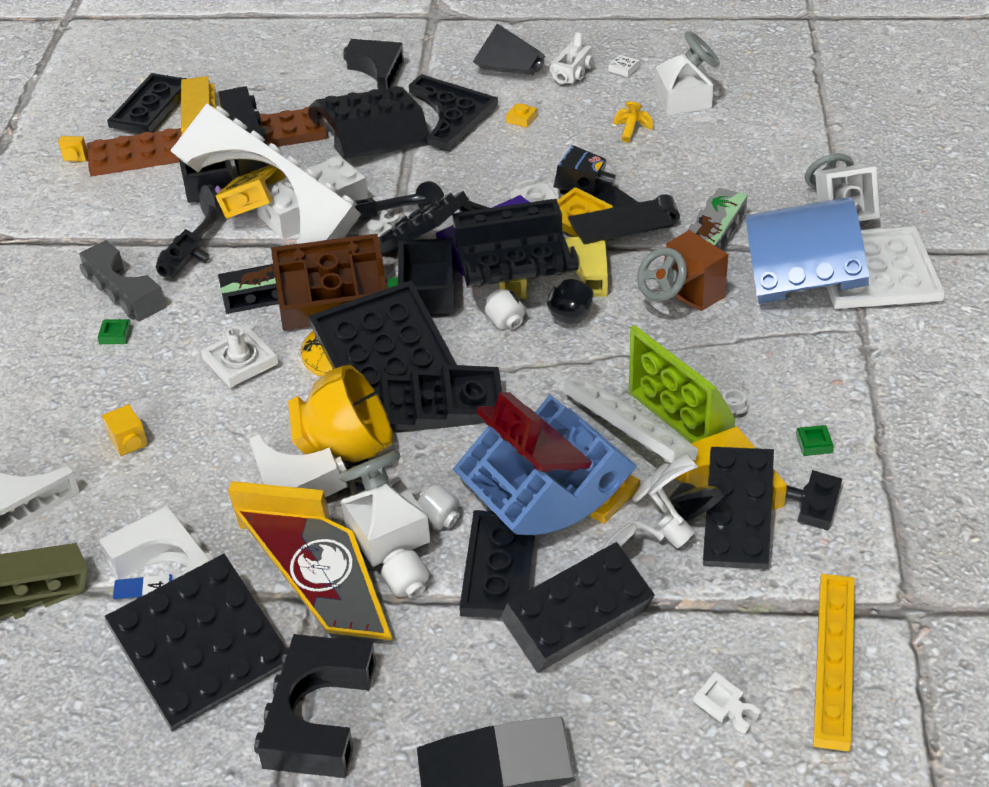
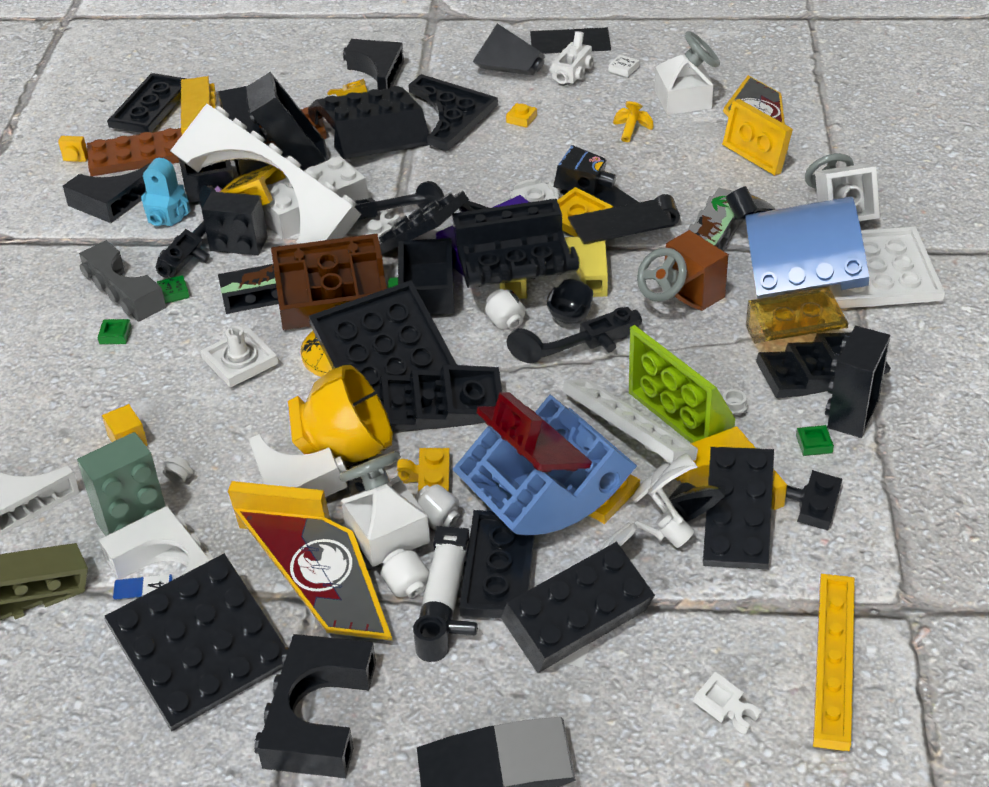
(105, 196): none -> black arch
(121, 483): none -> sand green brick
(164, 198): none -> medium azure piece
(174, 289): none -> green tile
(177, 469): none -> white plate
(234, 223): none -> black brick
(285, 122): none -> black piece
(356, 86): none -> yellow plate
(432, 468): none -> yellow plate
(440, 595): none -> piece
(556, 40): none -> black window
(594, 332): none -> black piece
(744, 203): none -> black piece
(757, 125): none -> yellow piece
(793, 315): none -> clear yellow slope
(803, 366): none -> black slope
(857, 381): none -> black piece

